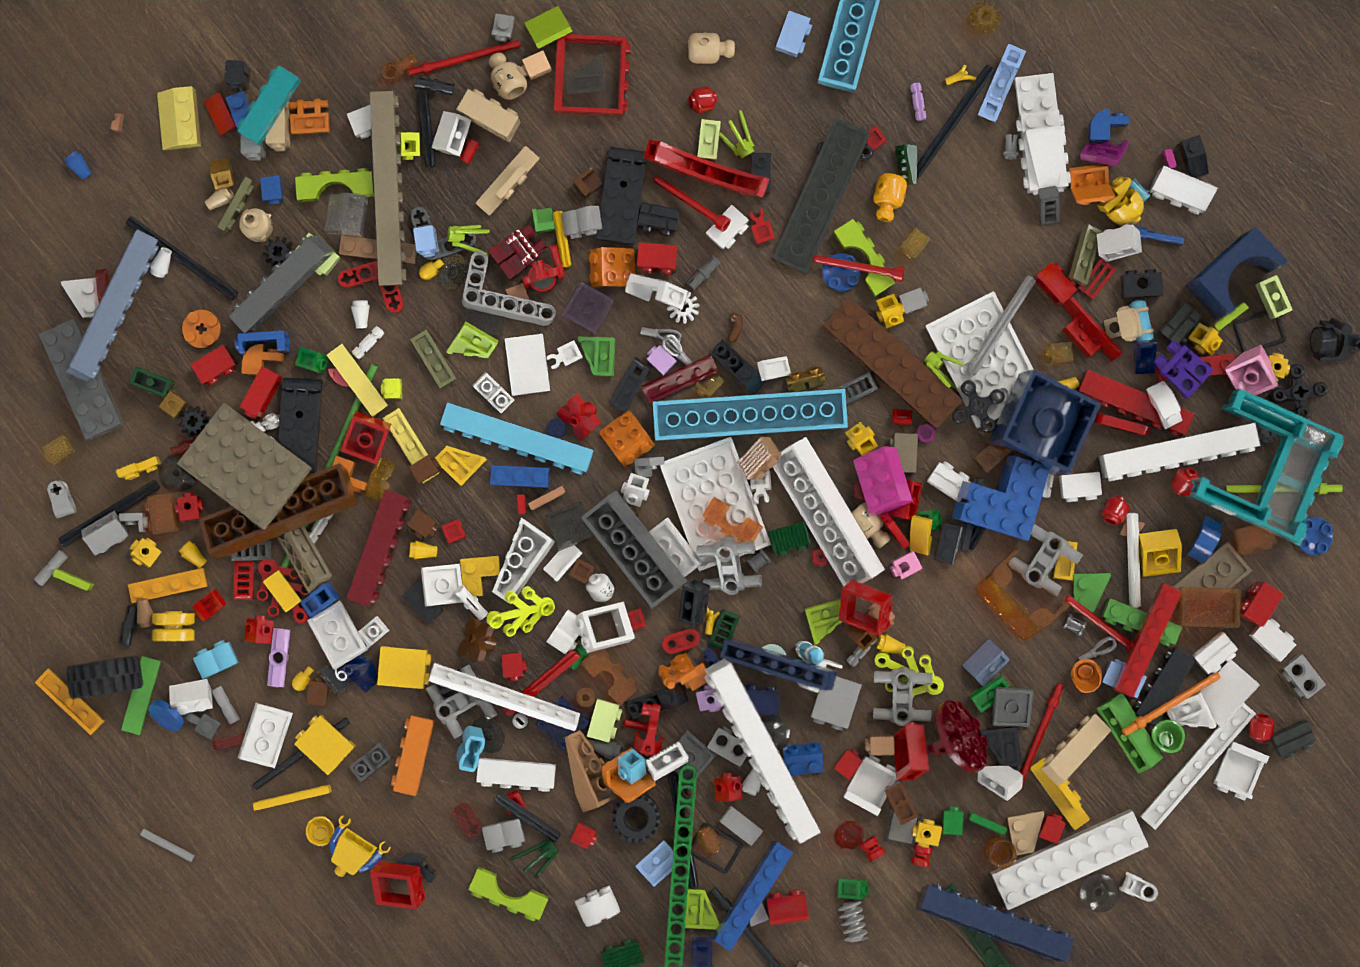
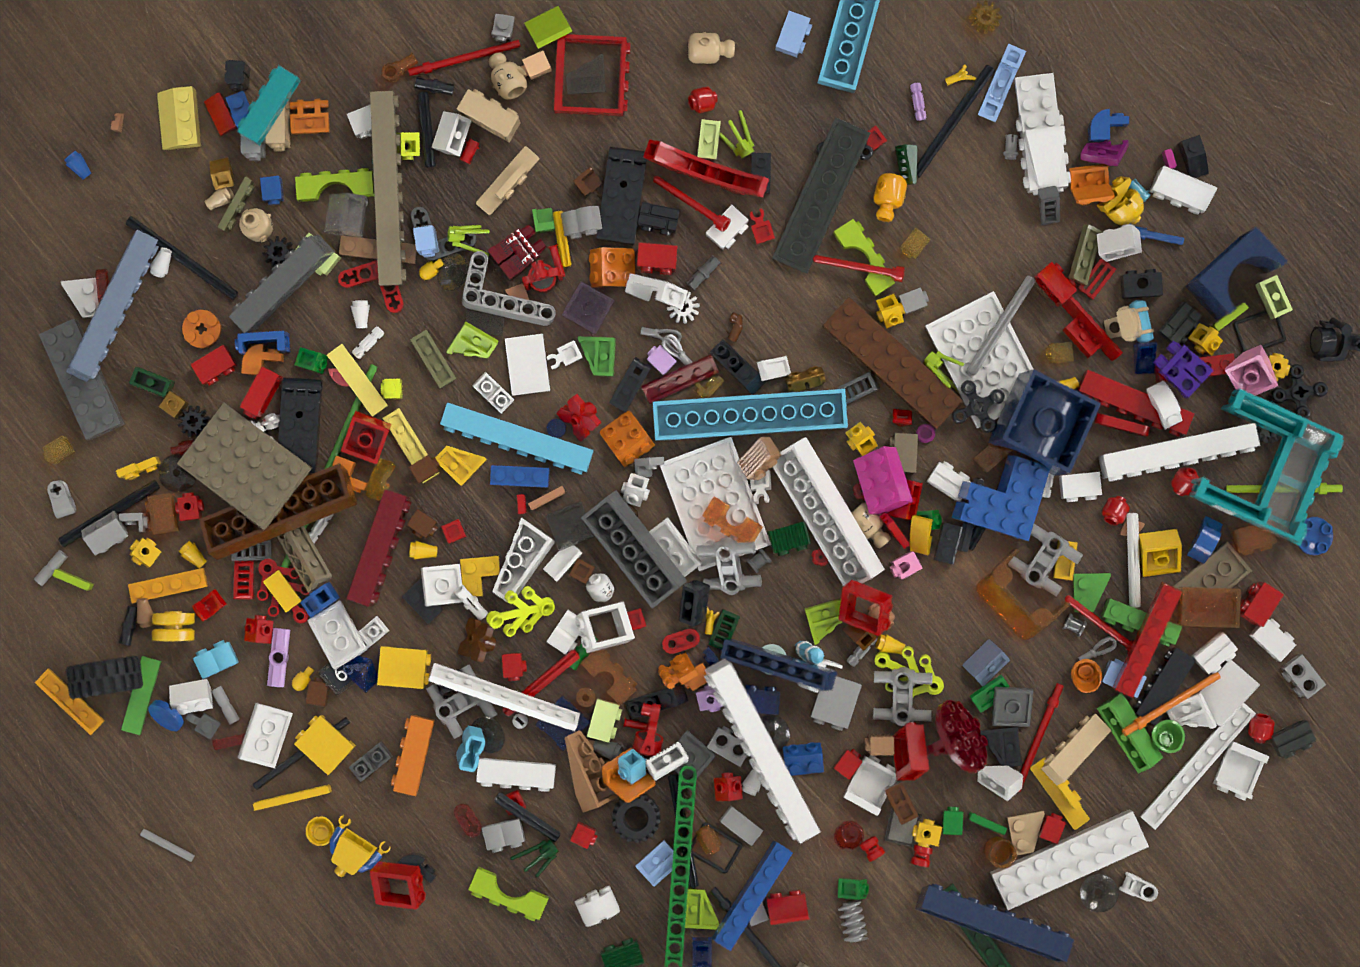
(840, 278): blue dish -> none

